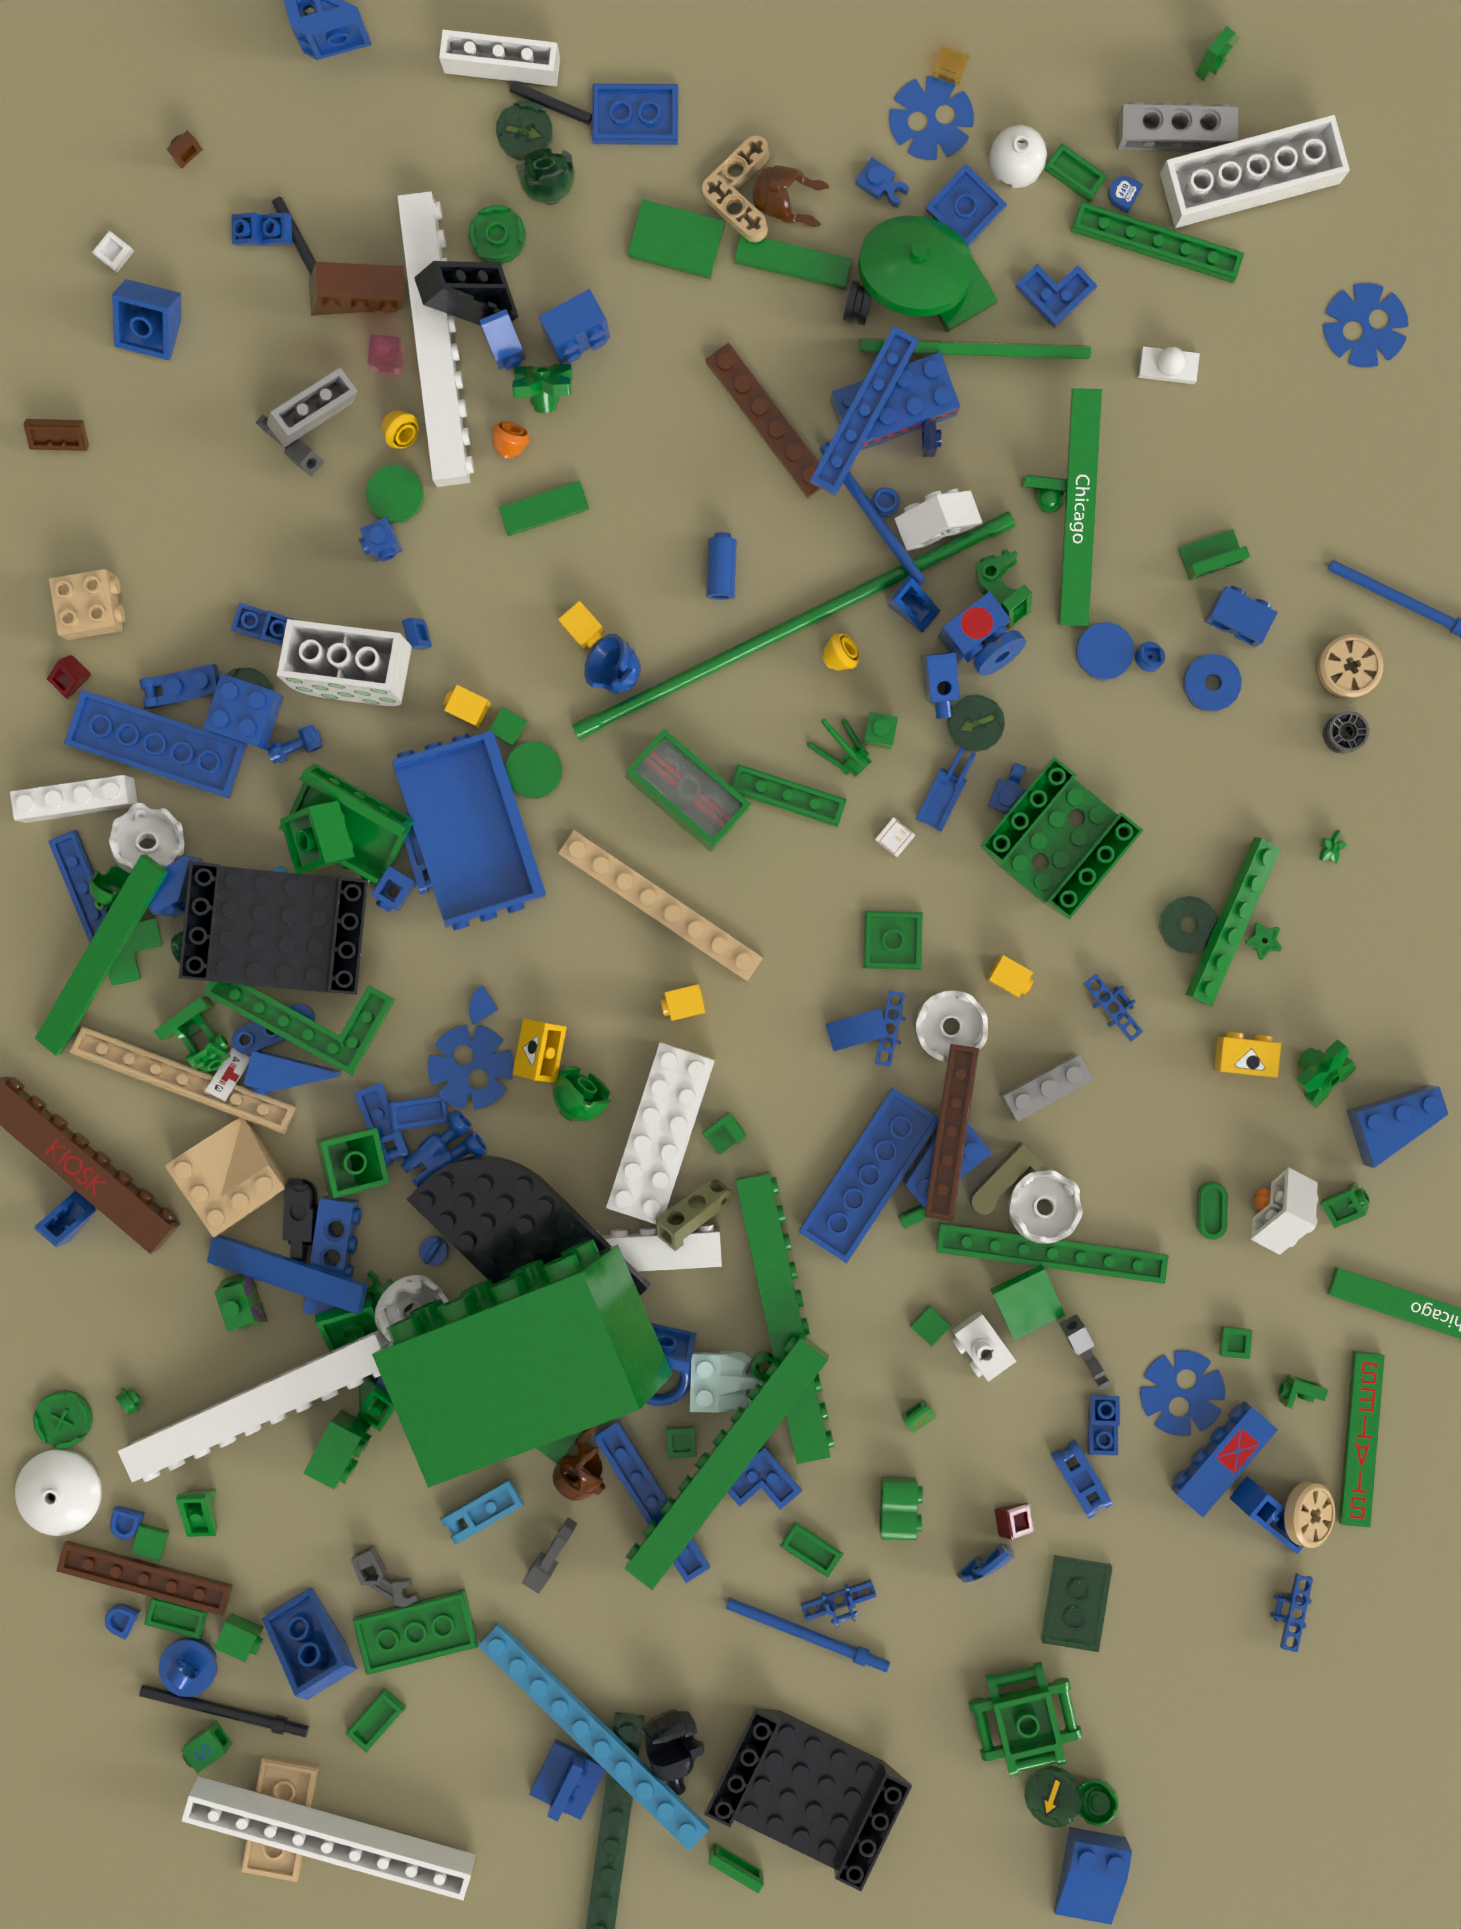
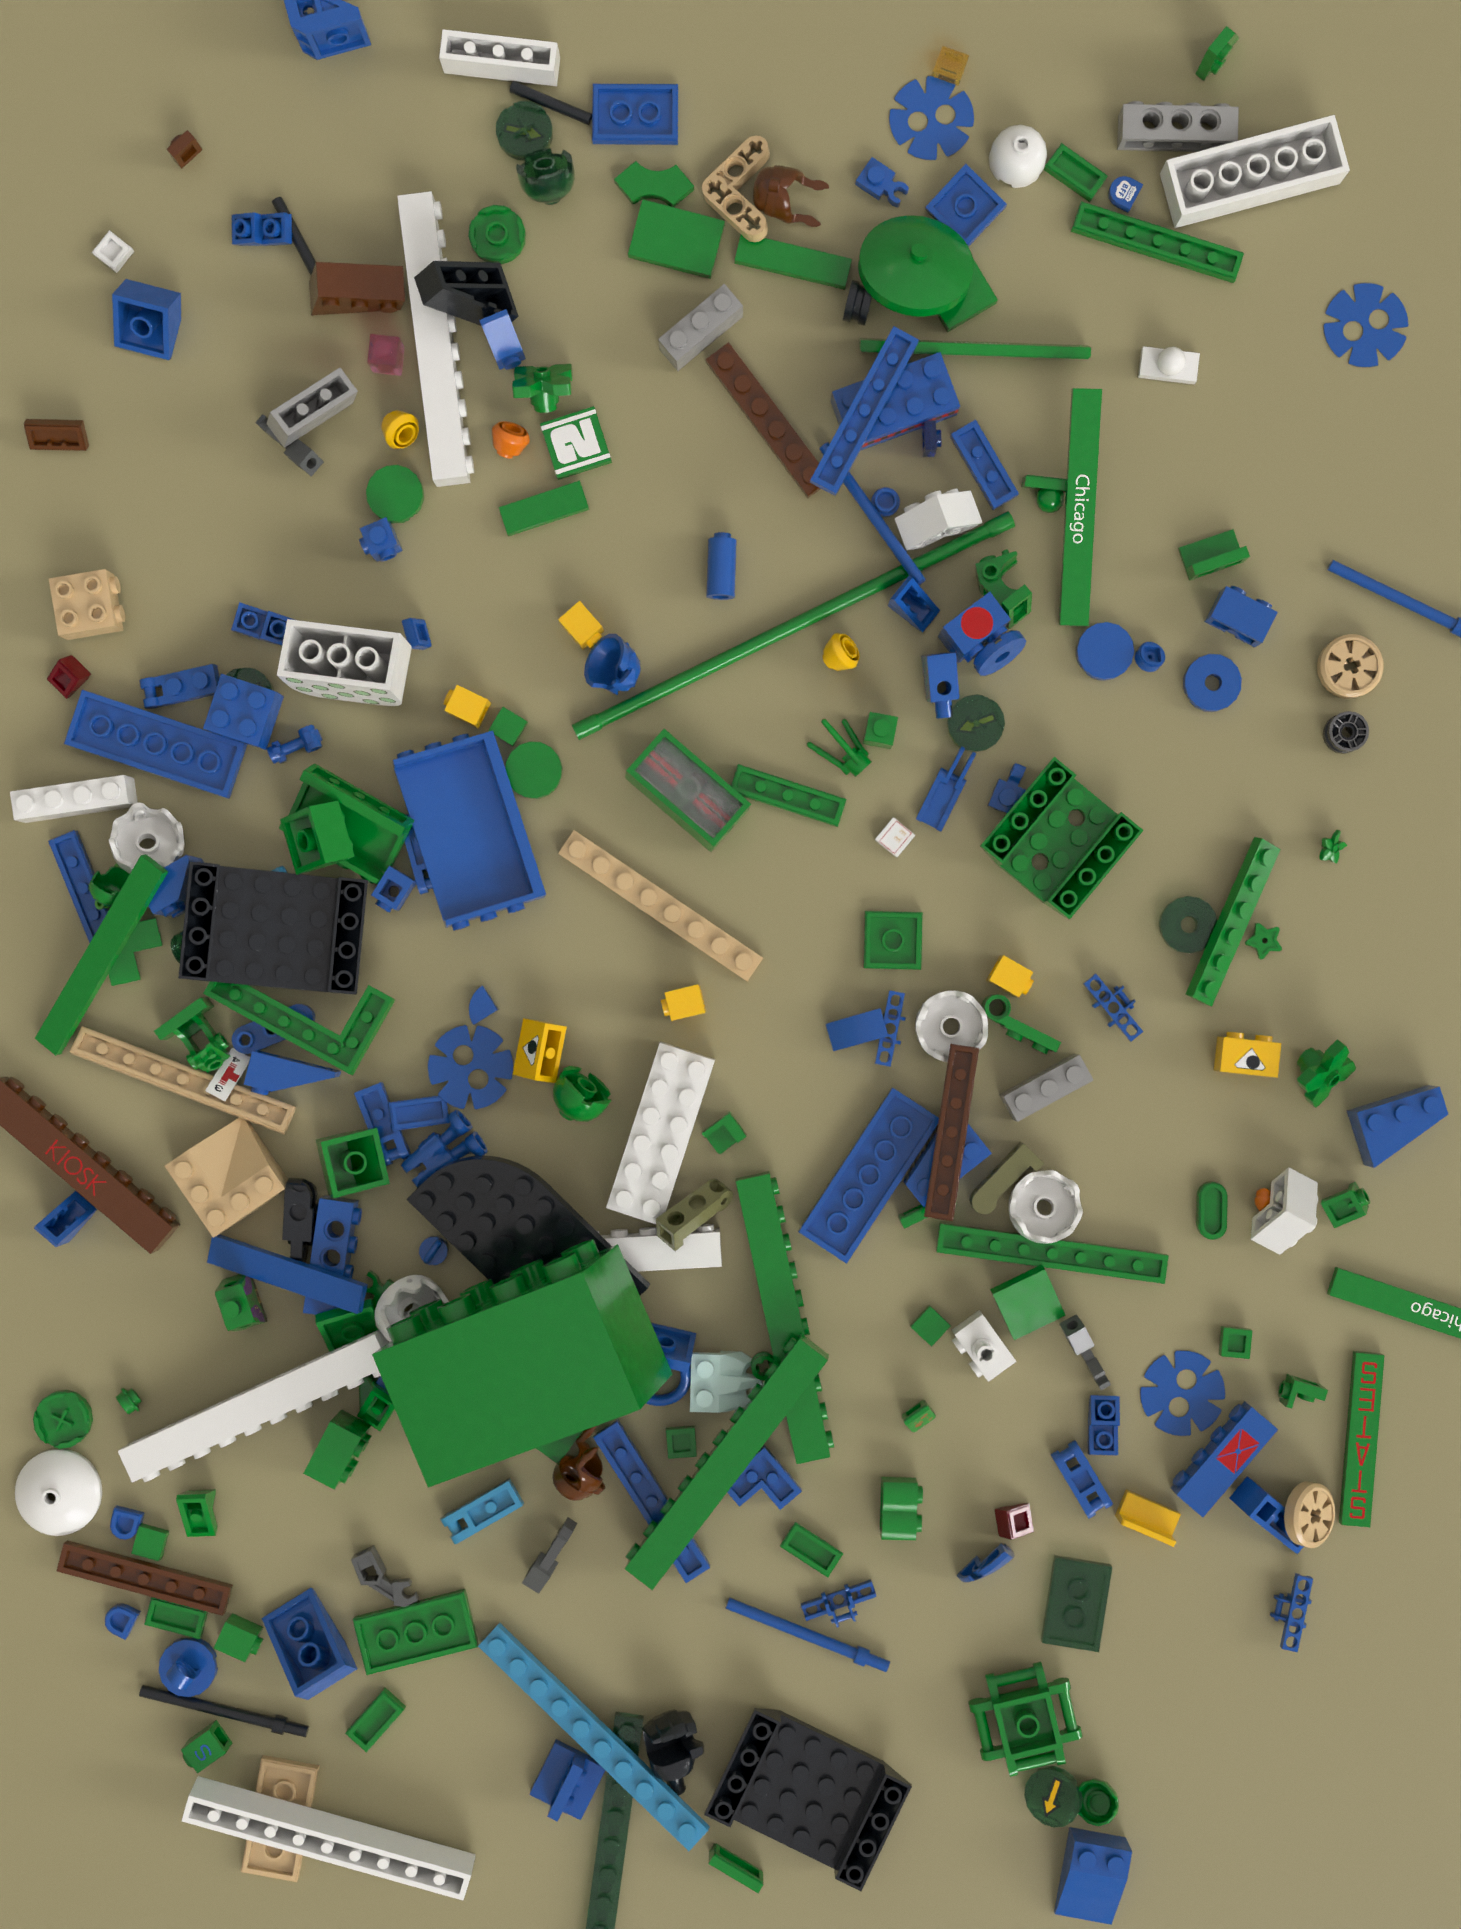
(575, 327): blue brick -> none
(576, 443): none -> tile
(664, 185): none -> green tile
(701, 327): none -> light grey brick
(984, 465): none -> blue plate
(1019, 1030): none -> green plate
(1053, 299): blue plate -> none
(1147, 1517): none -> yellow panel

